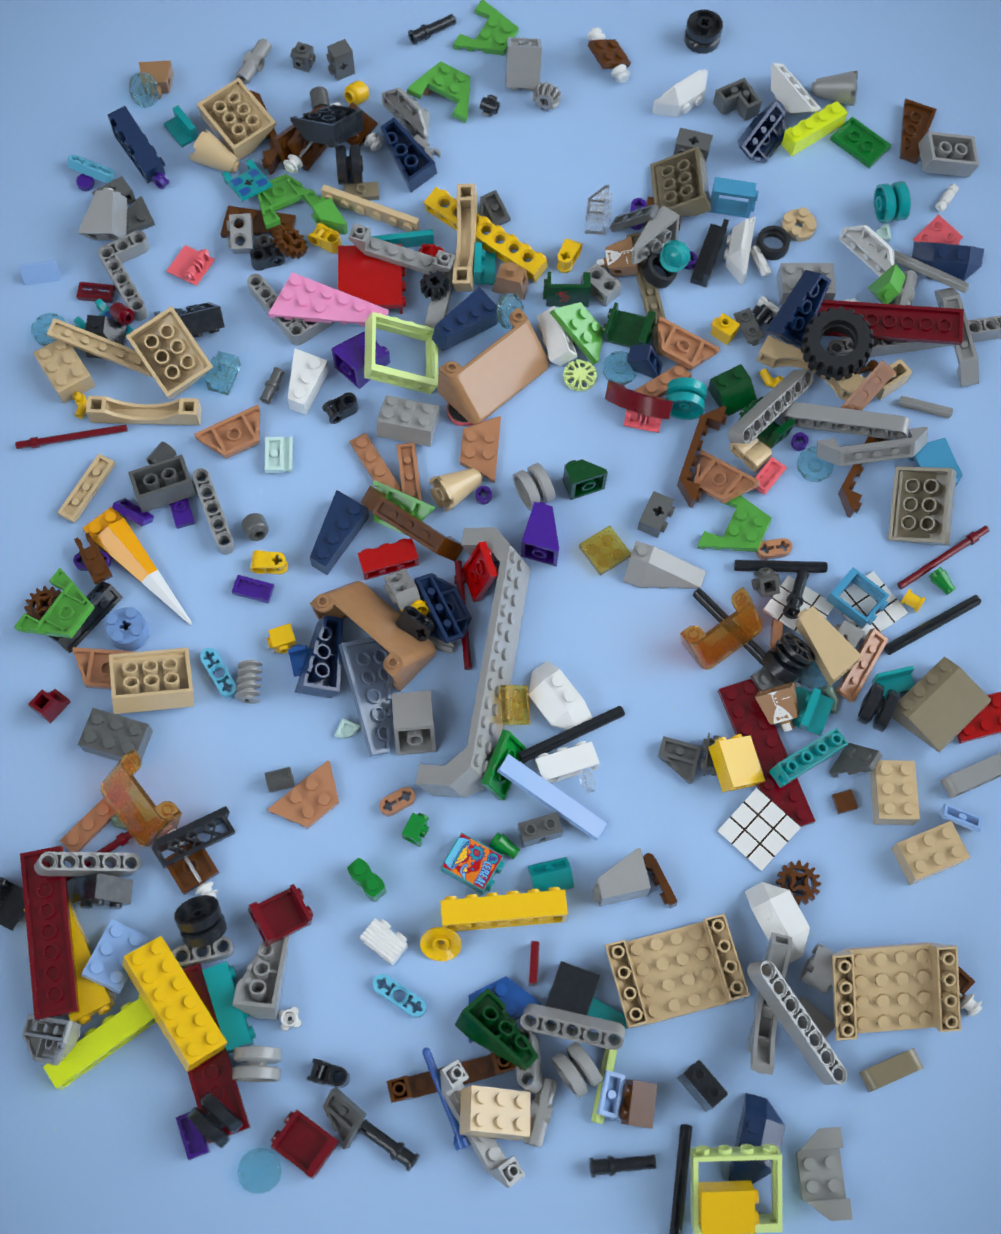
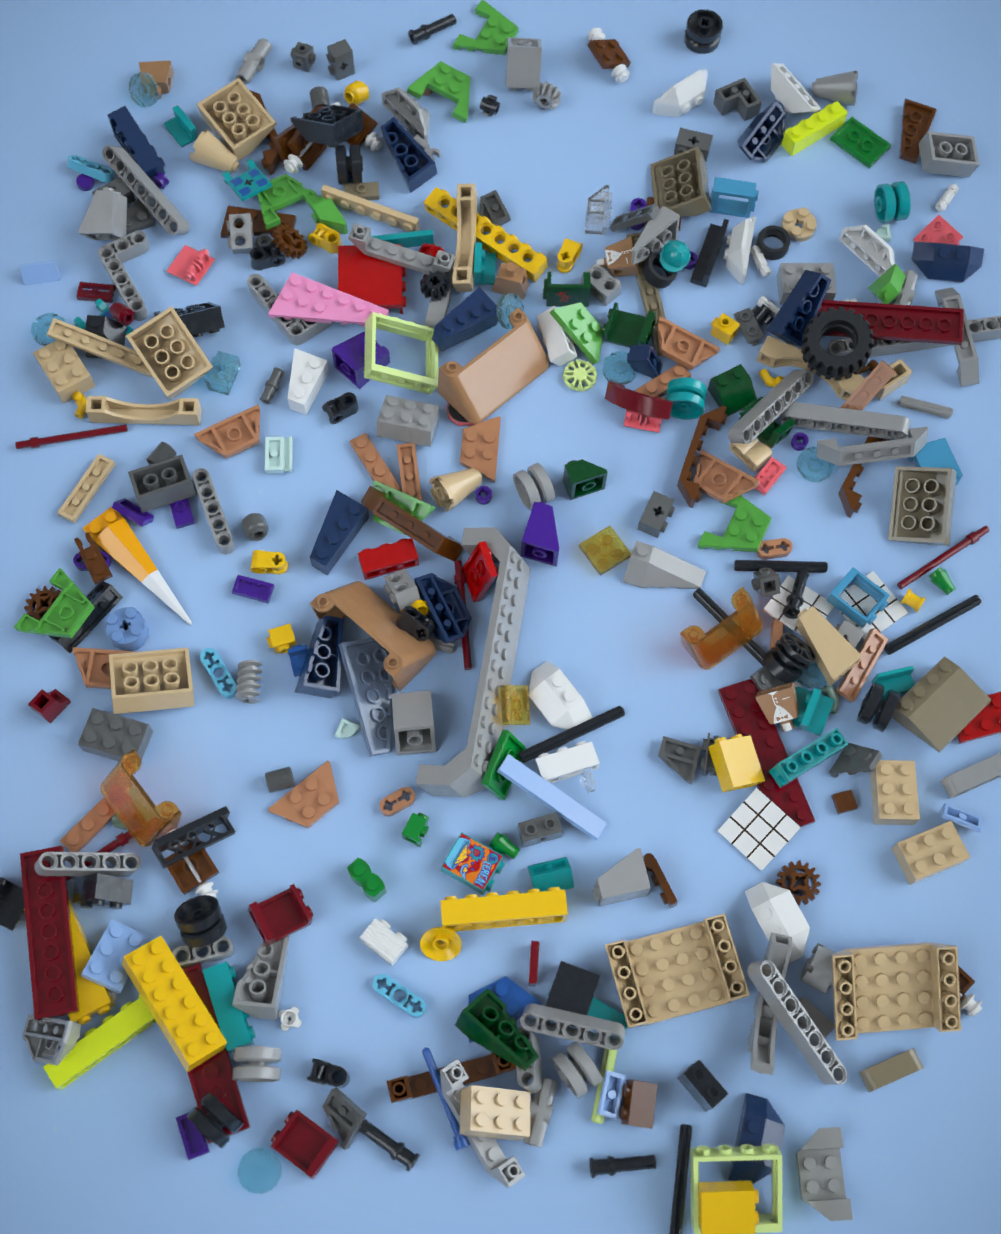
(145, 190): none -> light grey beam
(931, 272): light grey axle -> none

